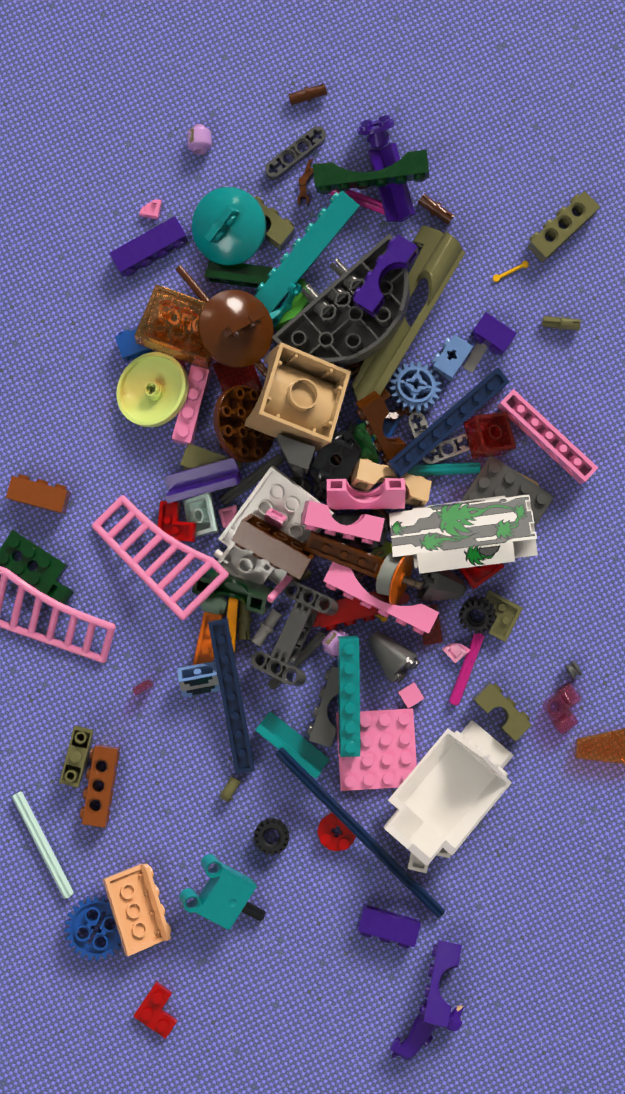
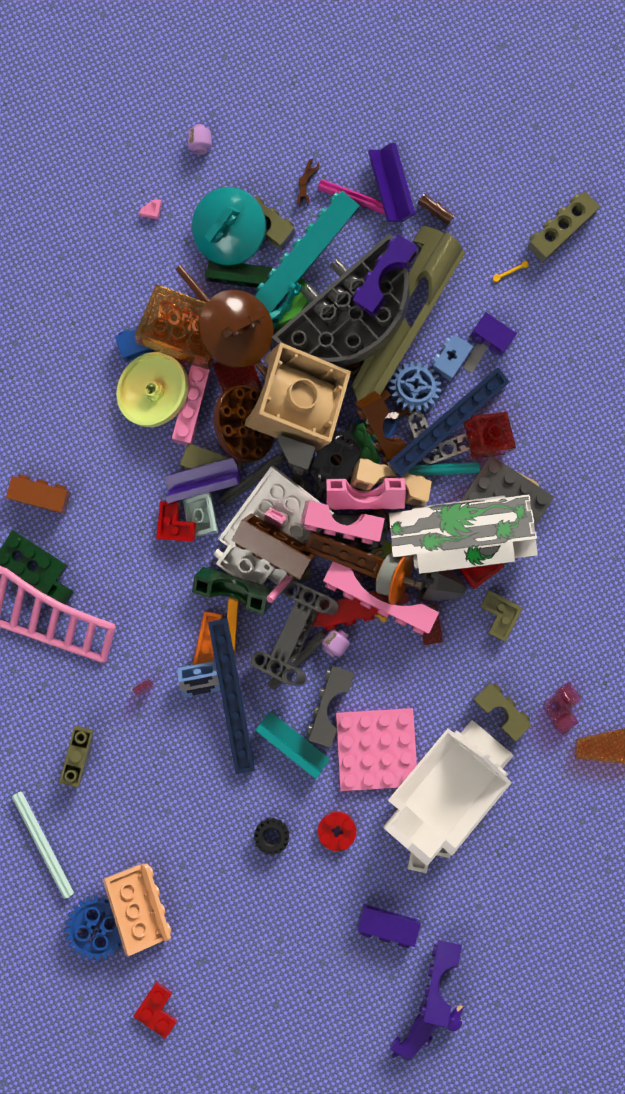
(88, 814): dark orange brick -> none
(148, 247): dark purple brick -> none
(175, 545): bright pink bar -> none
(214, 605): sand green brick -> none
(223, 895): teal piece -> none
(227, 514): bright pink tile -> none
(229, 789): olive pin -> none
(244, 622): olive pin -> none
(266, 627): light grey pin -> none
(293, 151): dark grey beam -> none
(307, 94): reddish brown pin -> none
(348, 696): teal brick -> none
(359, 831): dark blue axle -> none
(377, 131): dark purple plate -> none
(392, 656): dark grey cone -> none
(410, 167): dark green arch -> none
(411, 695): bright pink tile -> none
(455, 651): bright pink tile -> none
(466, 669): dark pink axle -> none
(489, 615): black tyre -> none
(547, 437): bright pink brick -> none
(561, 323): olive axle -> none
(573, 670): dark grey bush -> none

